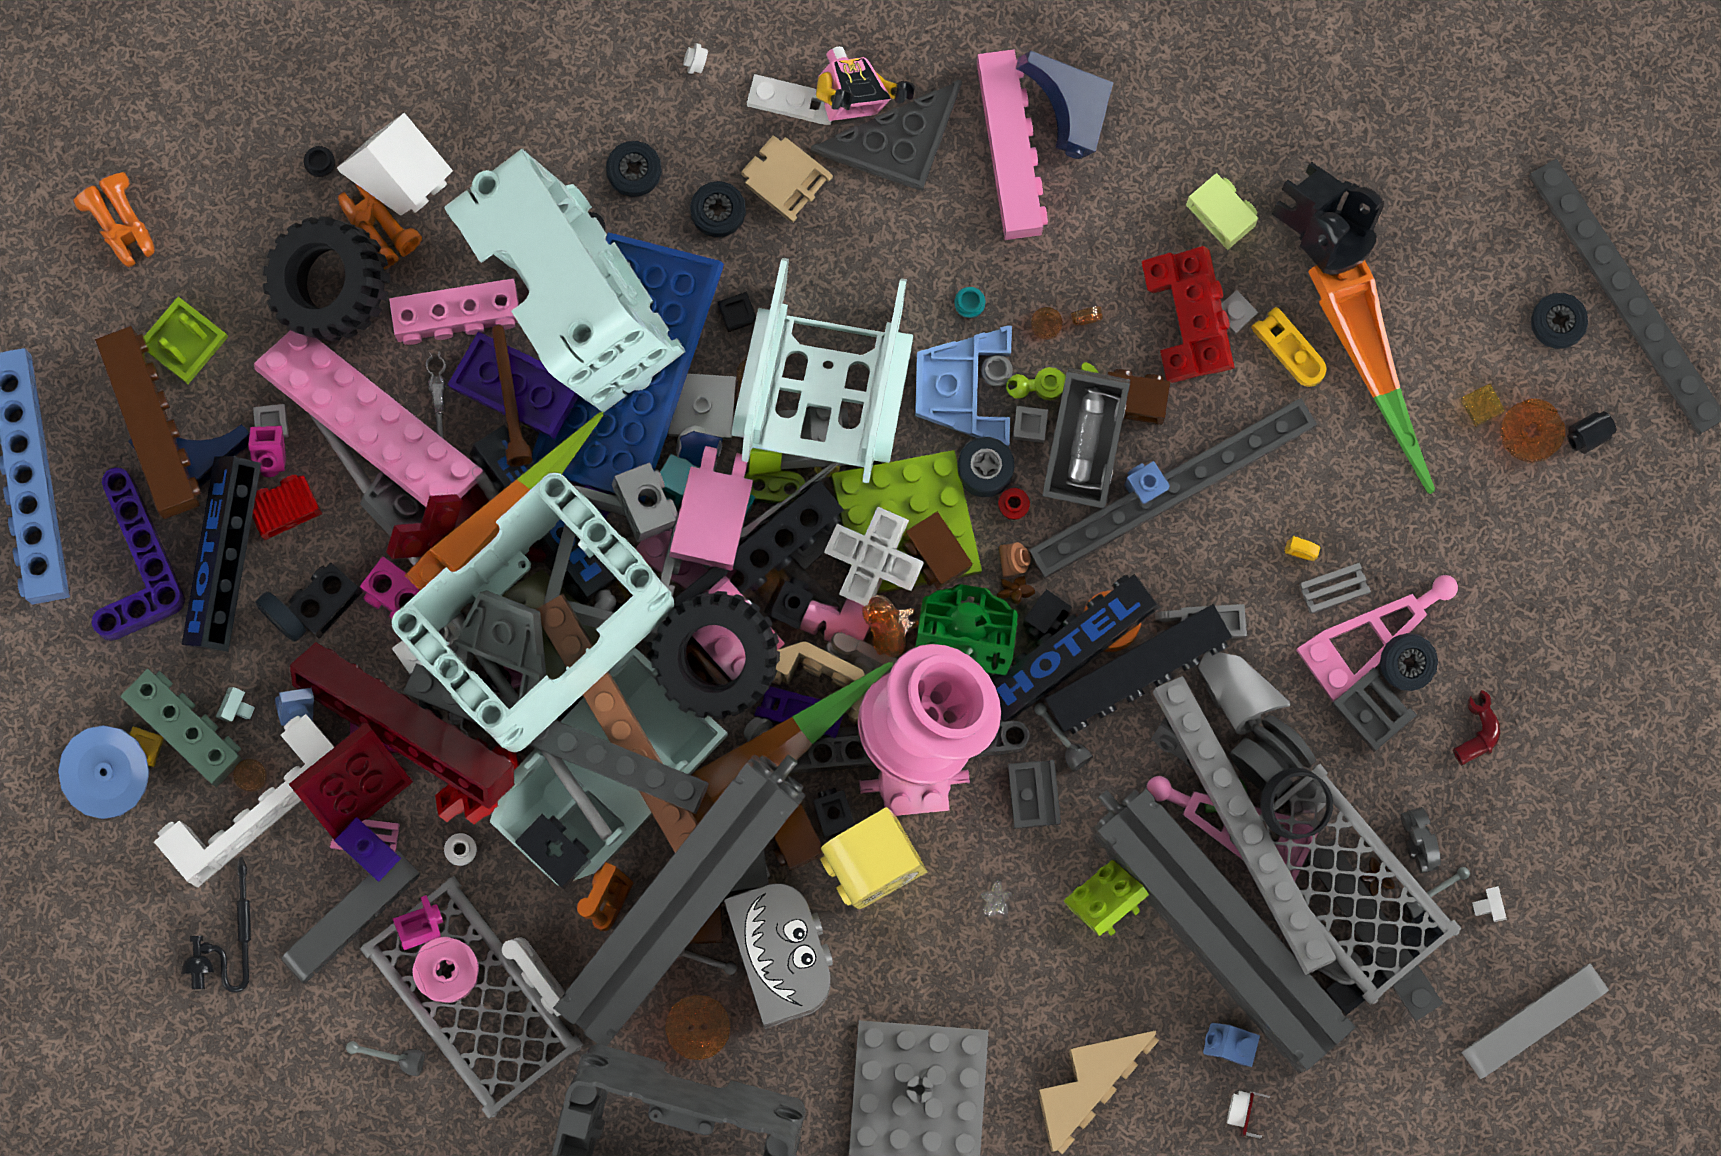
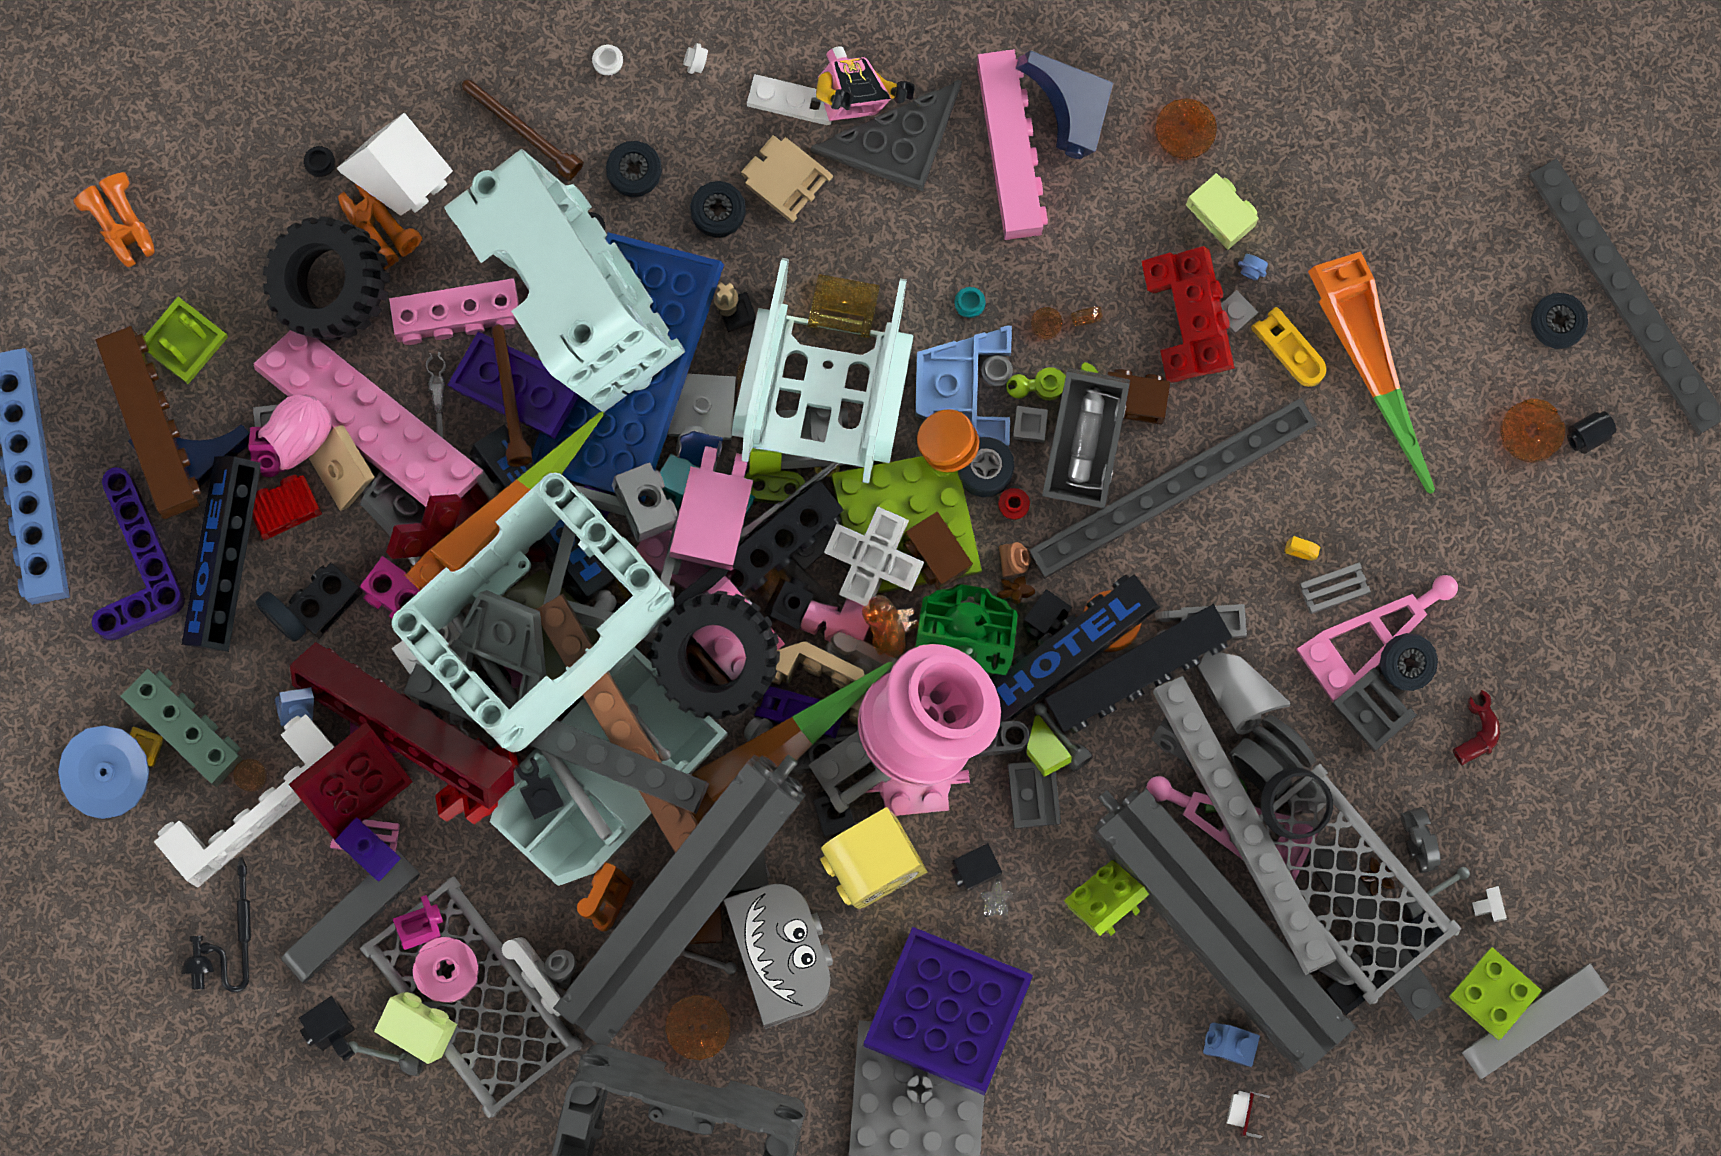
(233, 706): light aqua tile -> none
(297, 429): none -> bright pink hair
(328, 1026): none -> black brick
(341, 467): none -> tan plate
(416, 1027): none -> yellowish green brick
(467, 857): white plate -> none
(535, 845): black brick -> none
(540, 792): none -> black plate
(560, 967): none -> light grey plate
(567, 164): none -> reddish brown piece
(607, 59): none -> white plate
(663, 753): none -> light grey hinge
(726, 299): none -> tan axle
(797, 841): reddish brown brick -> none
(841, 764): none -> light grey plate
(844, 297): none -> clear yellow plate
(948, 440): none -> orange head
(948, 1010): none -> dark purple plate
(975, 868): none -> black brick
(1046, 749): none -> lime tile
(1095, 1072): tan slope -> none
(1146, 482): medium blue bracket -> none
(1175, 138): none -> clear orange plate
(1253, 267): none -> medium blue plate
(1330, 236): black piece -> none
(1482, 405): clear yellow plate -> none
(1495, 993): none -> lime plate

